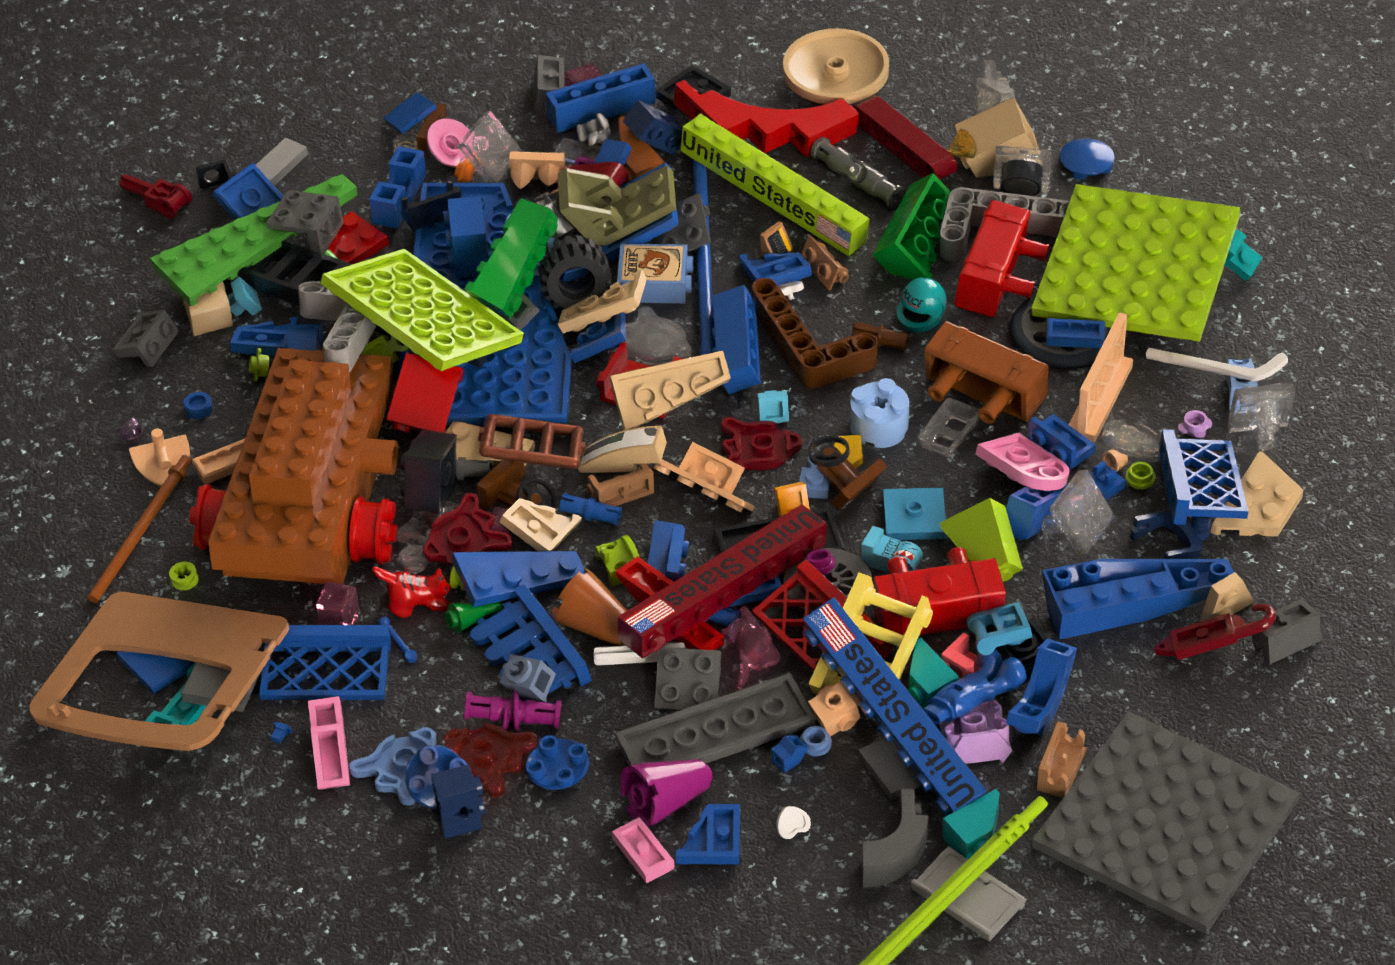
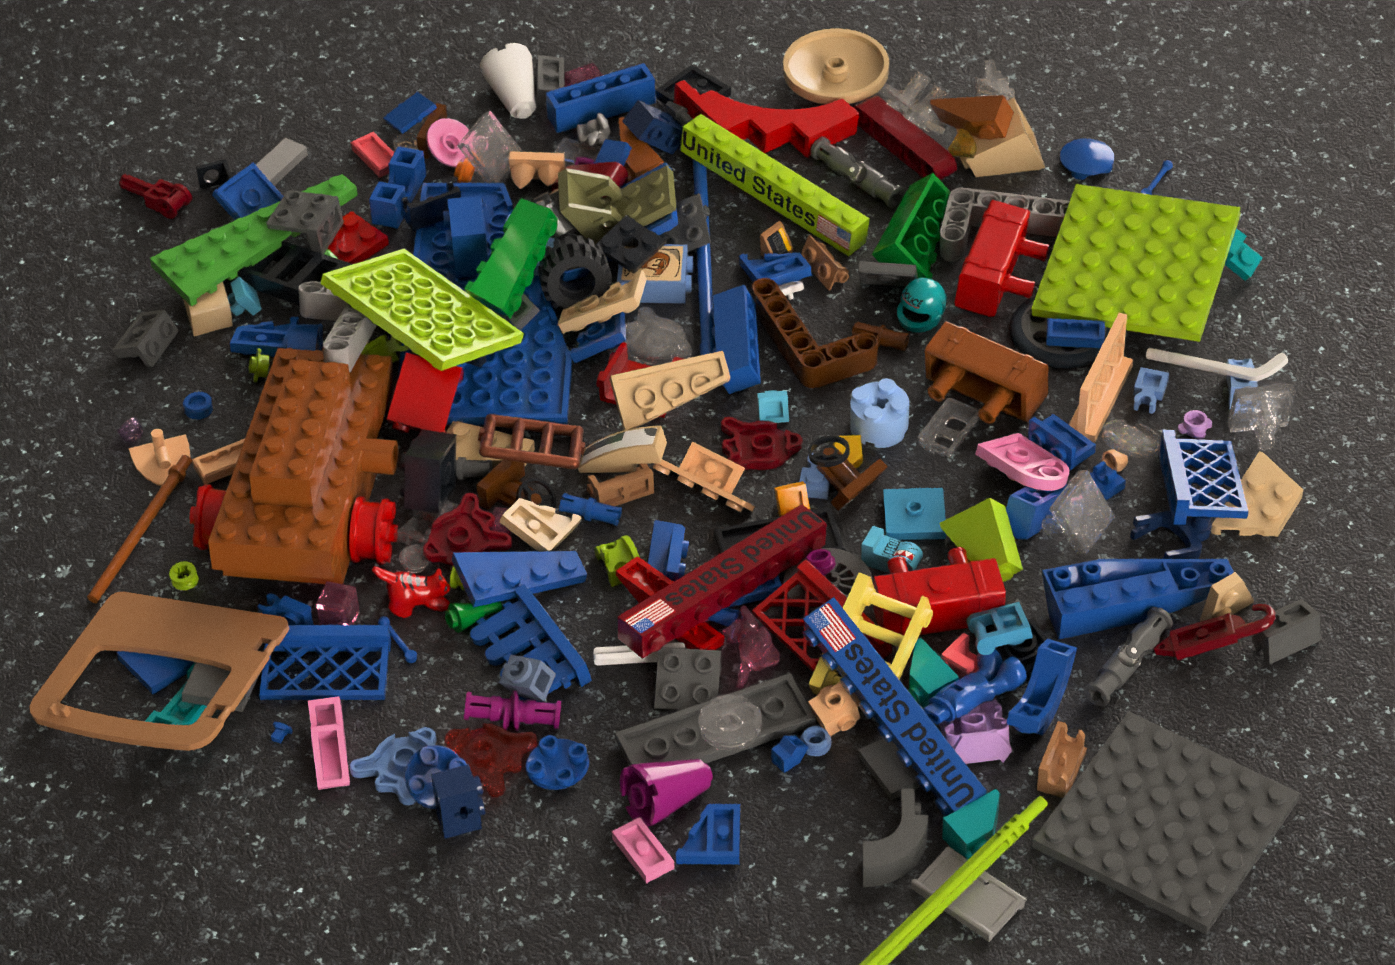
(291, 609): none -> blue plate
(373, 153): none -> coral tile
(511, 78): none -> white cone
(589, 608): dark orange cone -> none
(630, 233): none -> black piece
(678, 112): none -> dark grey bar
(730, 722): none -> clear tile
(791, 821): white piece -> none
(887, 273): none -> dark grey tile
(915, 112): none -> clear plate
(981, 116): none -> dark orange slope
(1022, 170): piece -> none
(1121, 666): none -> dark grey piece
(1140, 475): lime plate -> none
(1149, 388): none -> medium blue plate
(1167, 165): none -> blue hinge

